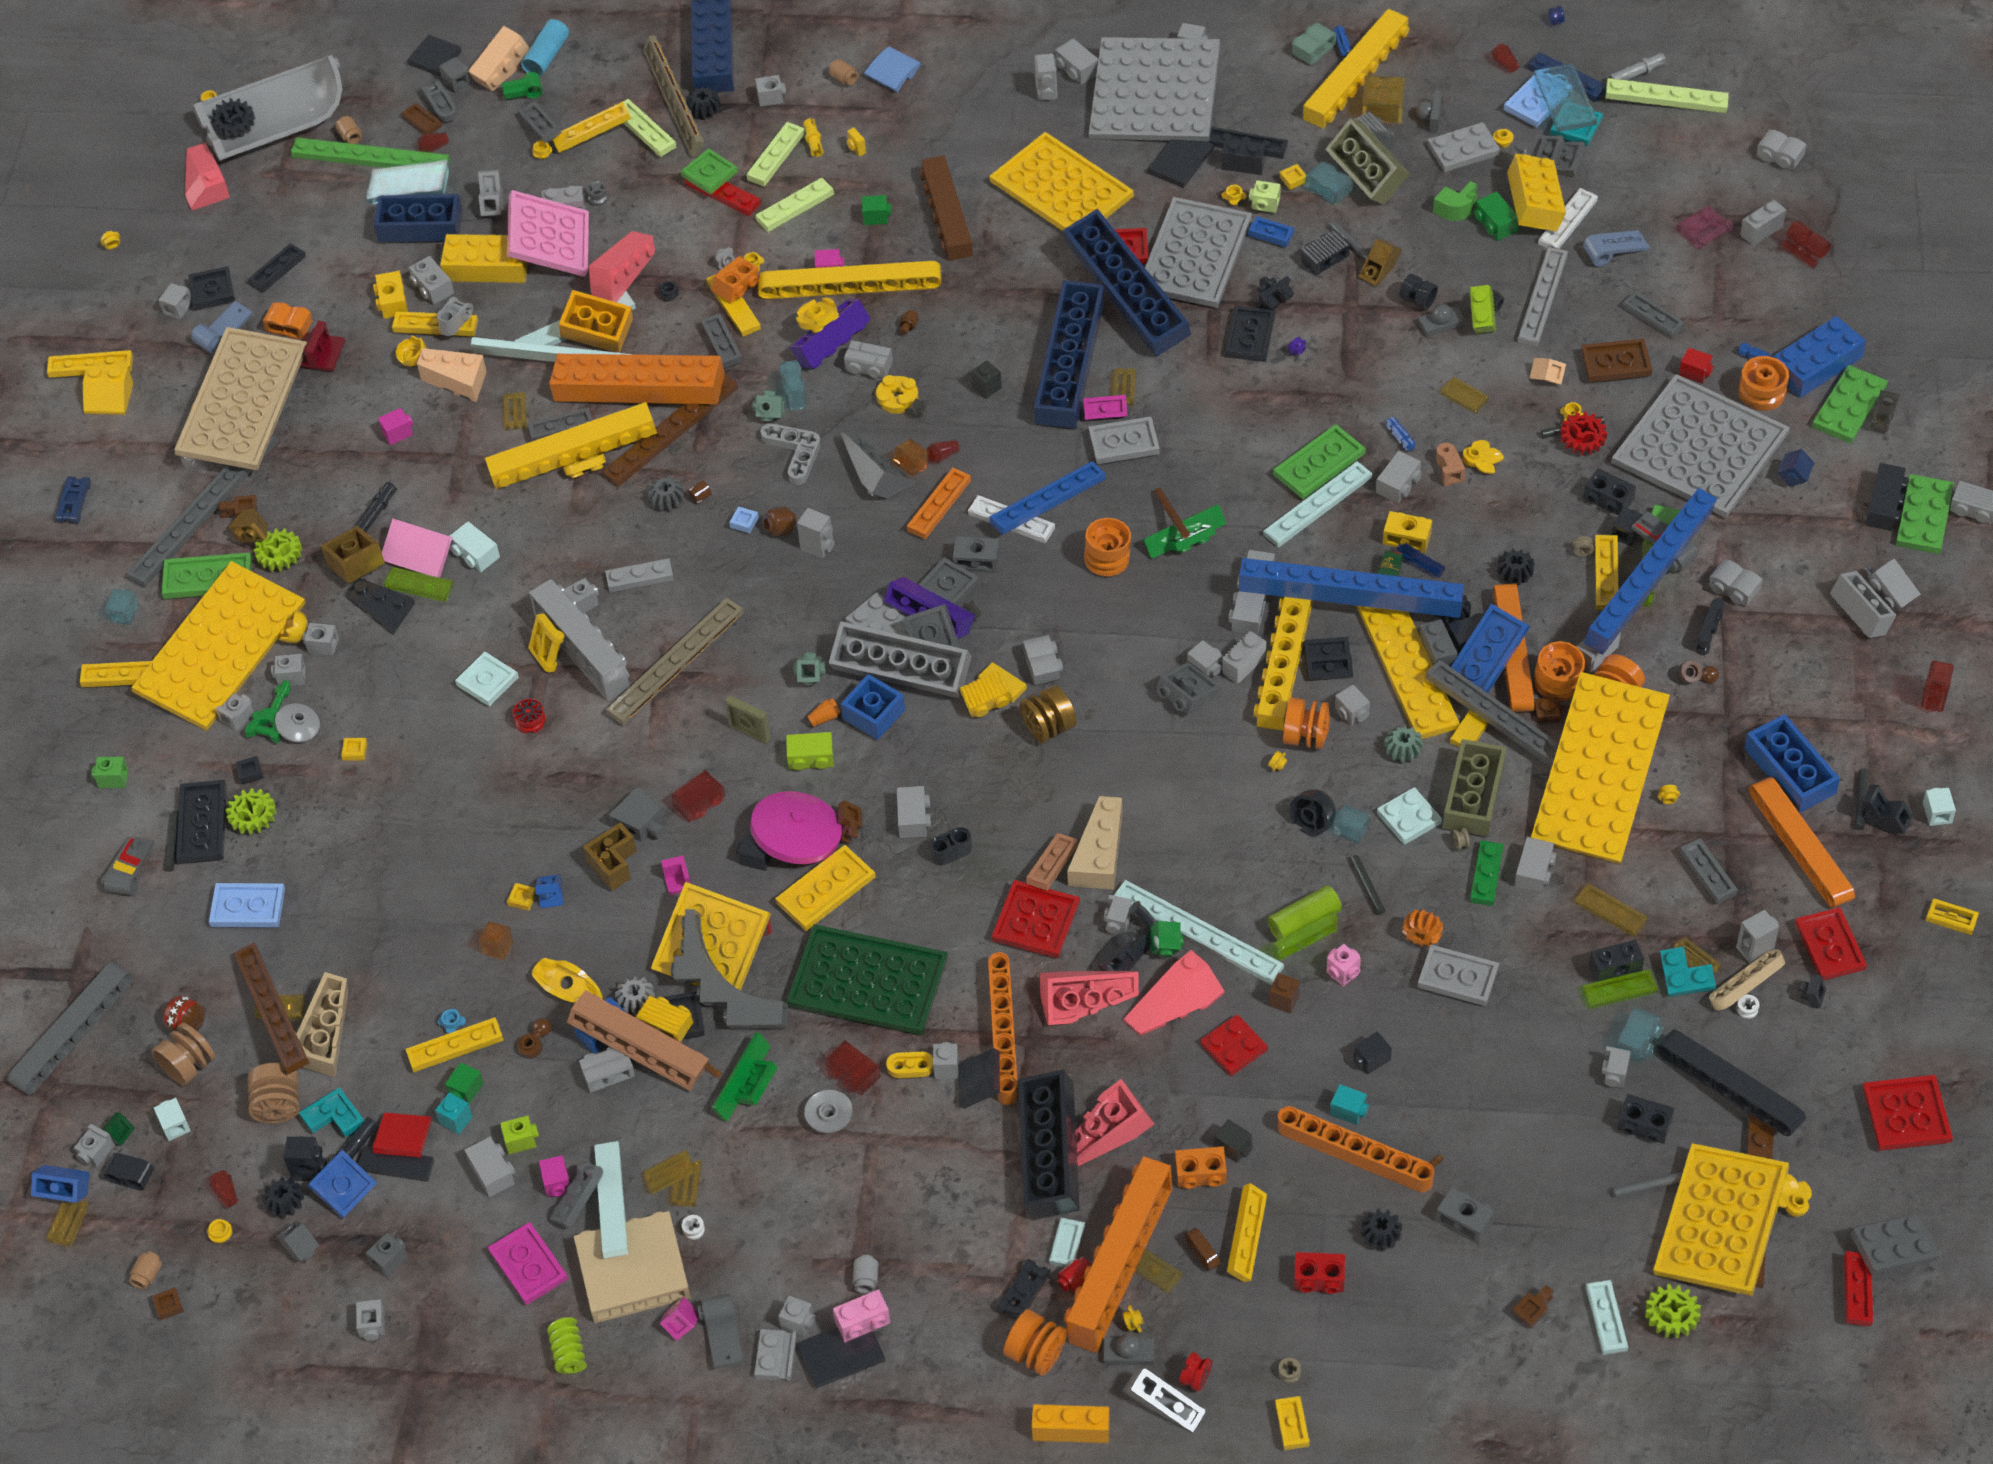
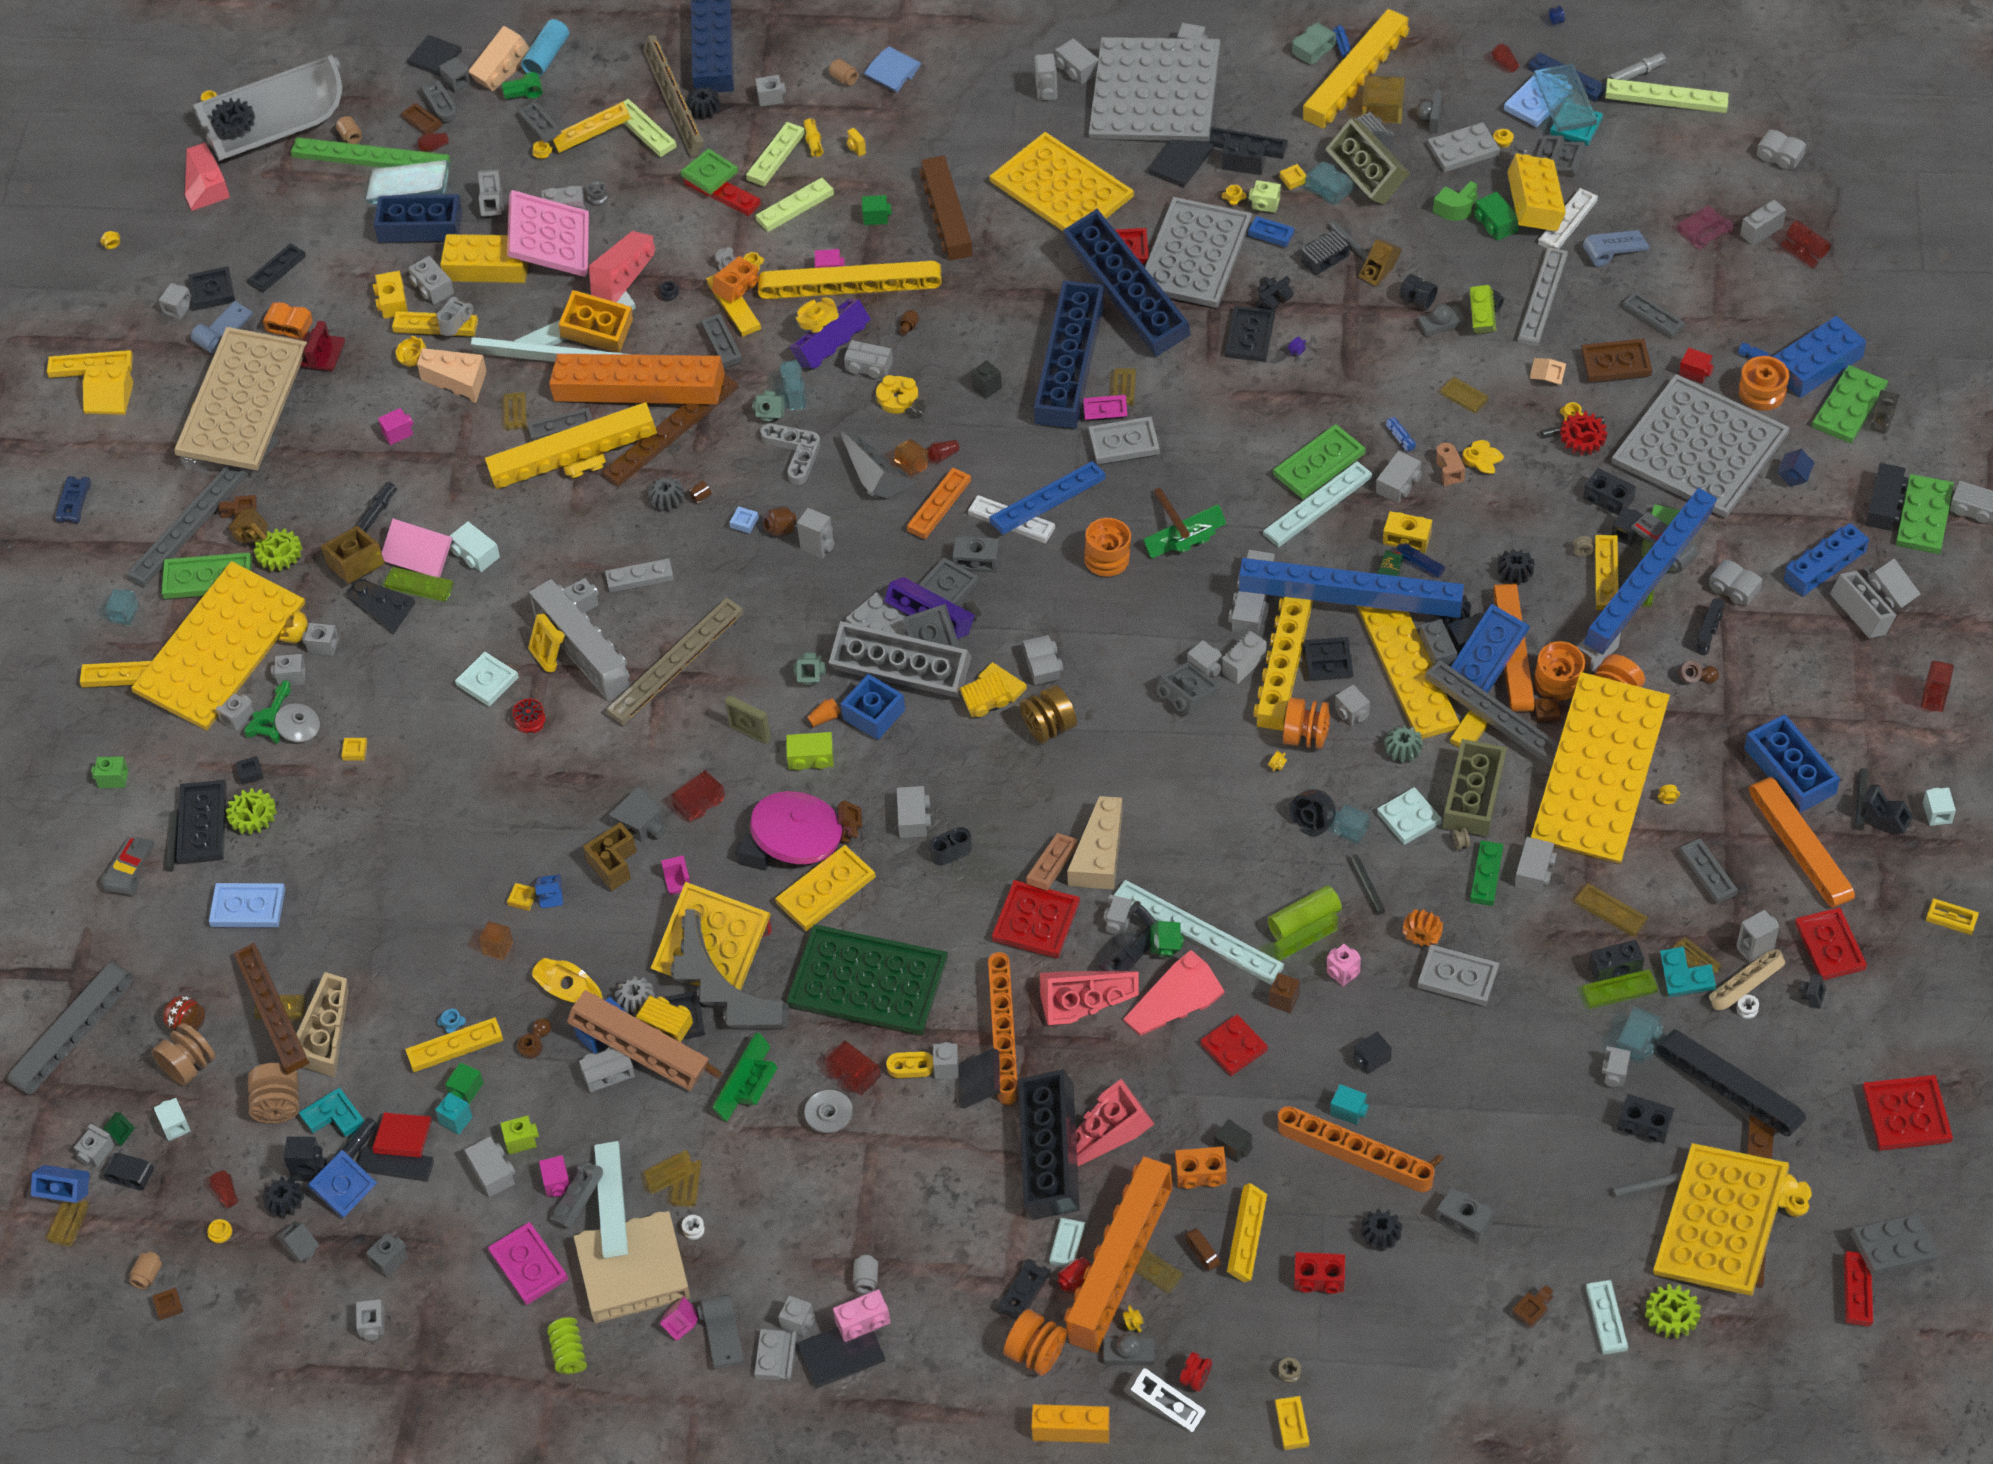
(1826, 559): none -> blue brick

